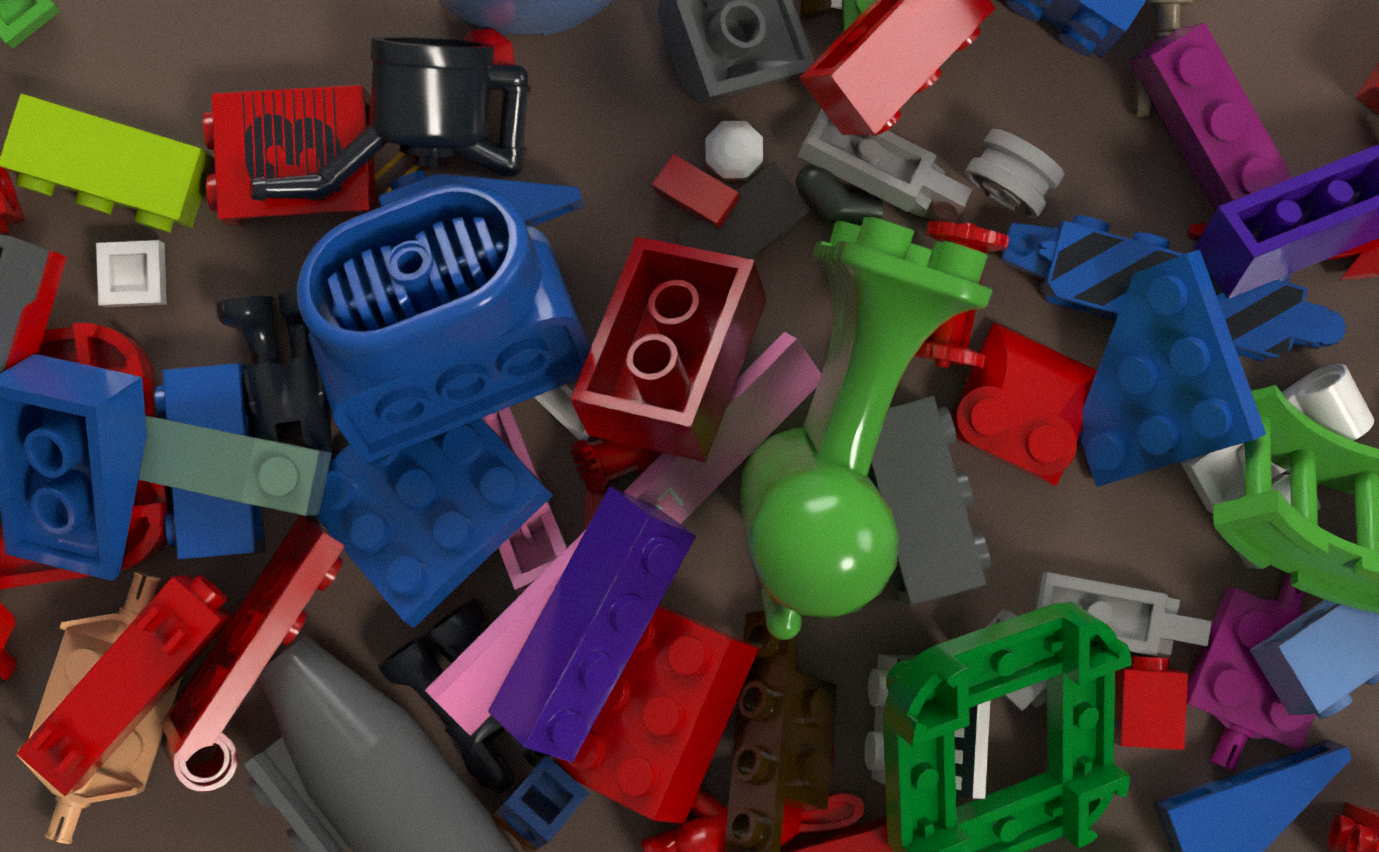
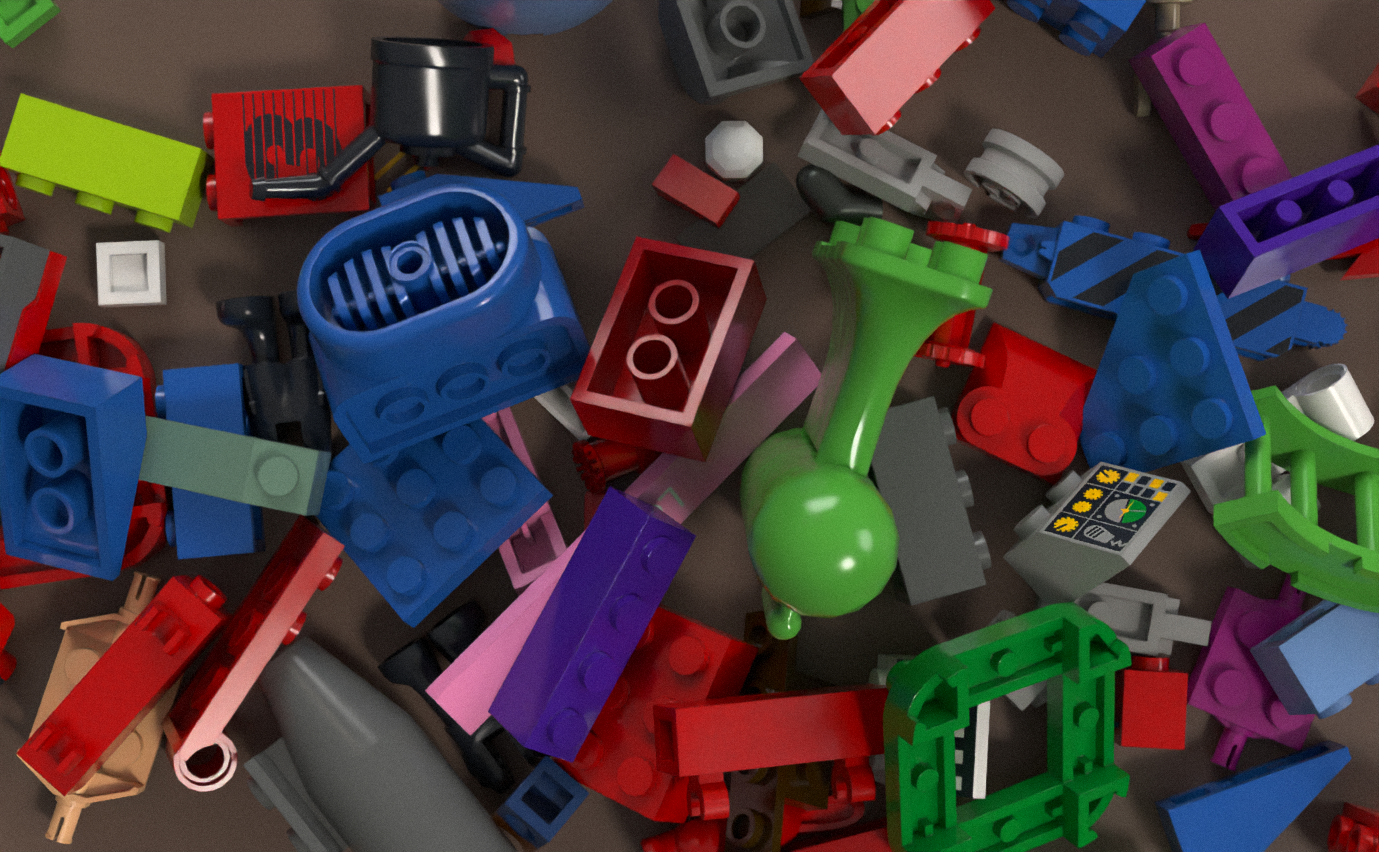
(770, 731): none -> red brick
(1091, 529): none -> light grey slope

